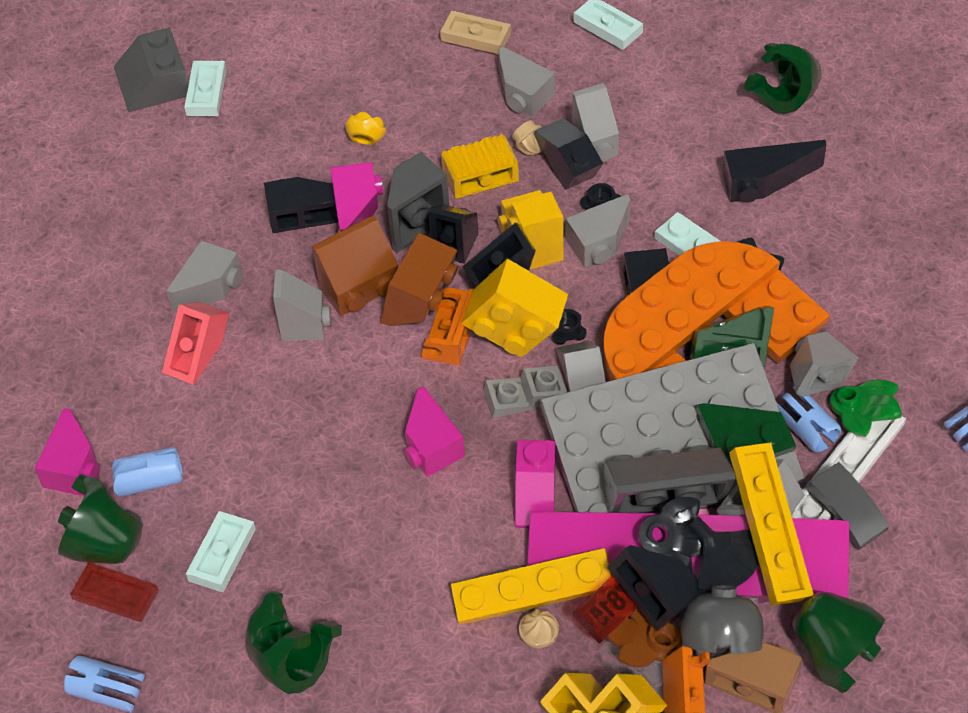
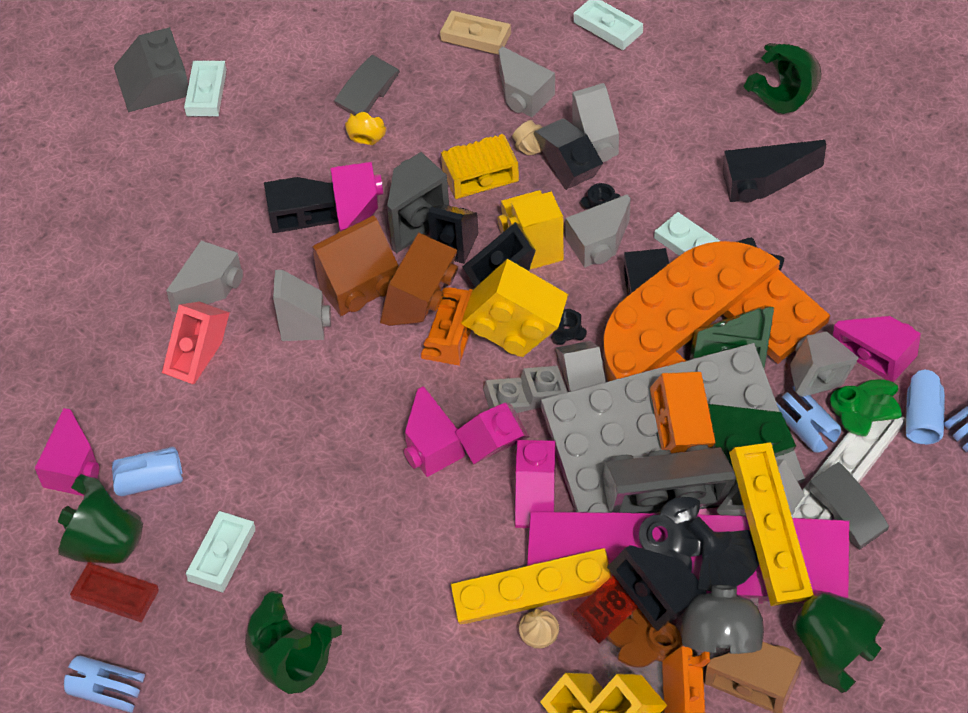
(366, 85): none -> dark grey slope
(491, 432): none -> dark pink slope
(681, 411): none -> orange hinge
(880, 343): none -> dark pink slope
(925, 408): none -> light blue arm

